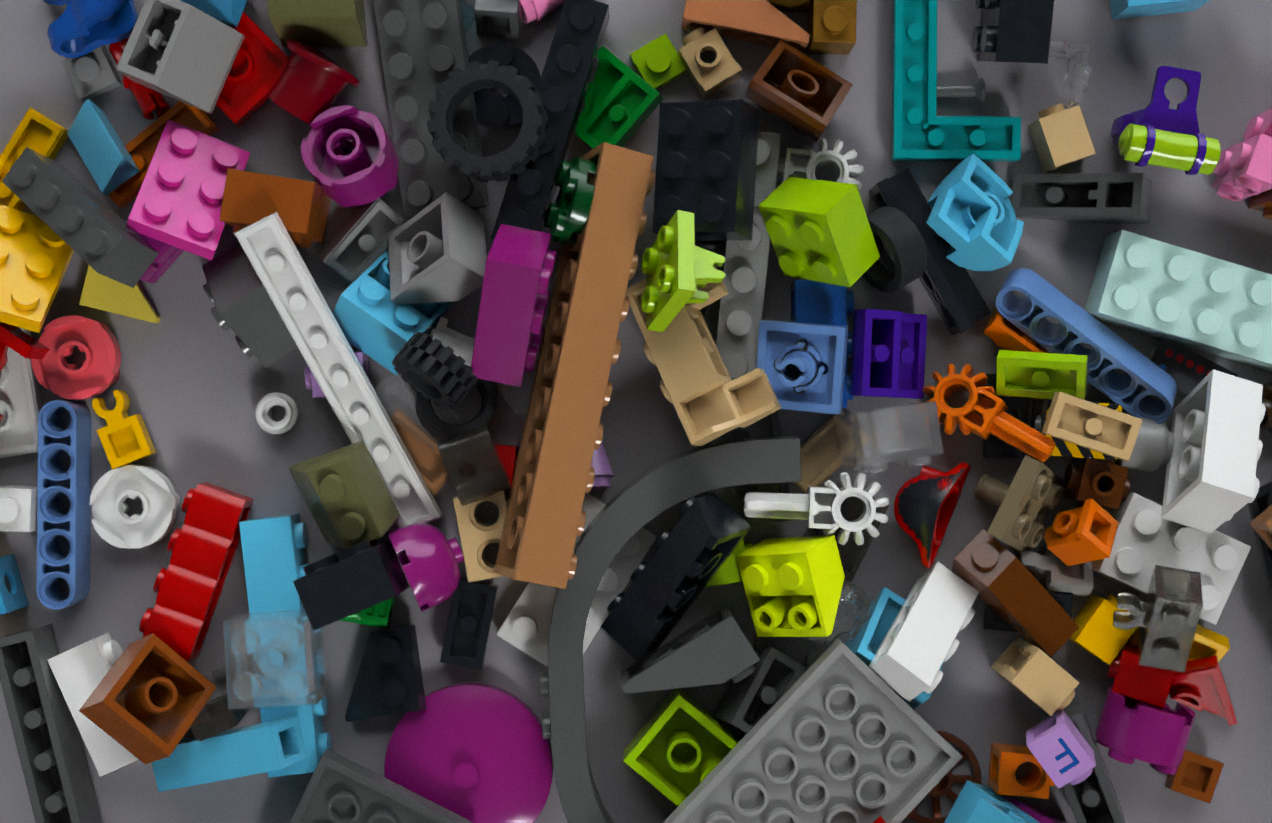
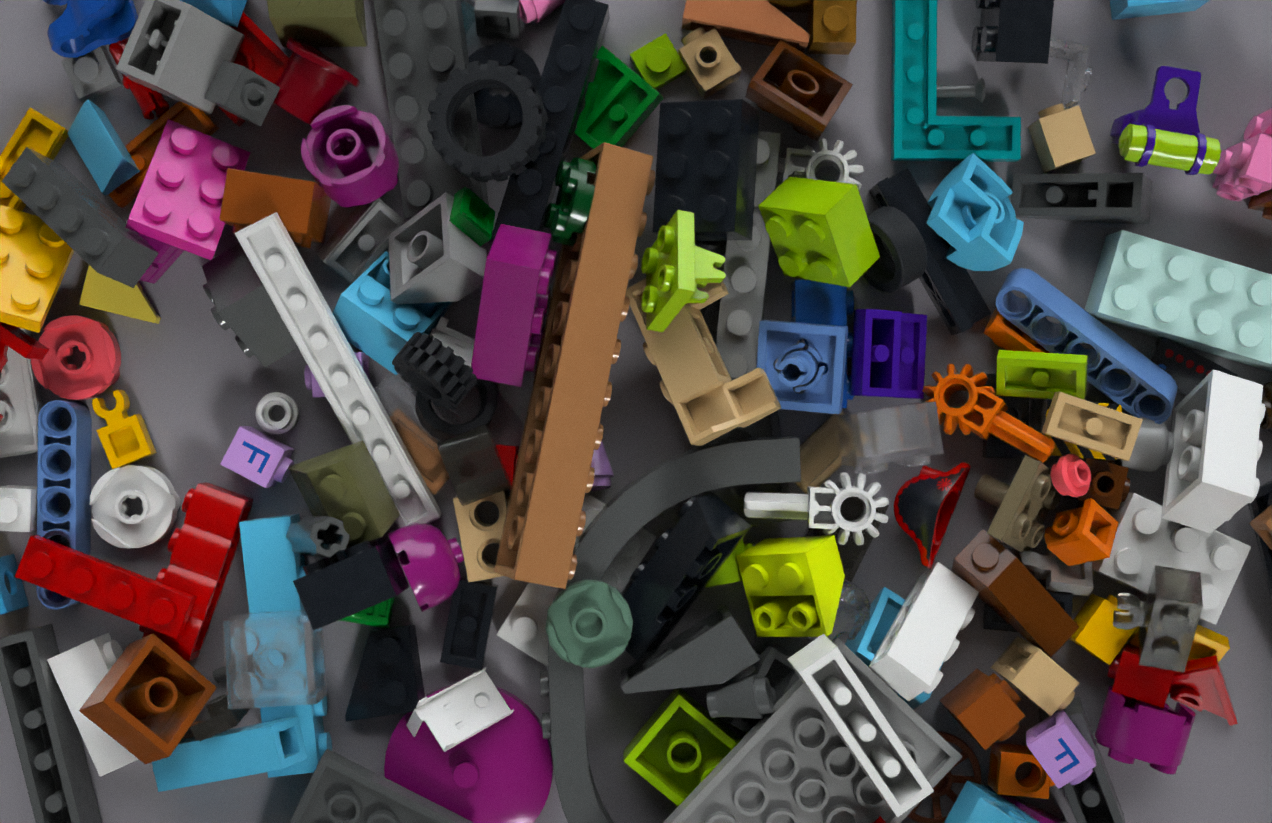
(105, 586): none -> red plate
(242, 92): none -> dark grey brick
(258, 457): none -> lavender brick
(330, 538): none -> dark grey axle
(460, 710): none -> white piece
(472, 216): none -> green tile
(589, 623): none -> sand green tile
(742, 699): none -> dark grey cone
(860, 724): none -> white brick
(984, 707): none -> dark orange brick
(1071, 476): none -> coral plate
(1196, 776): dark orange plate -> none

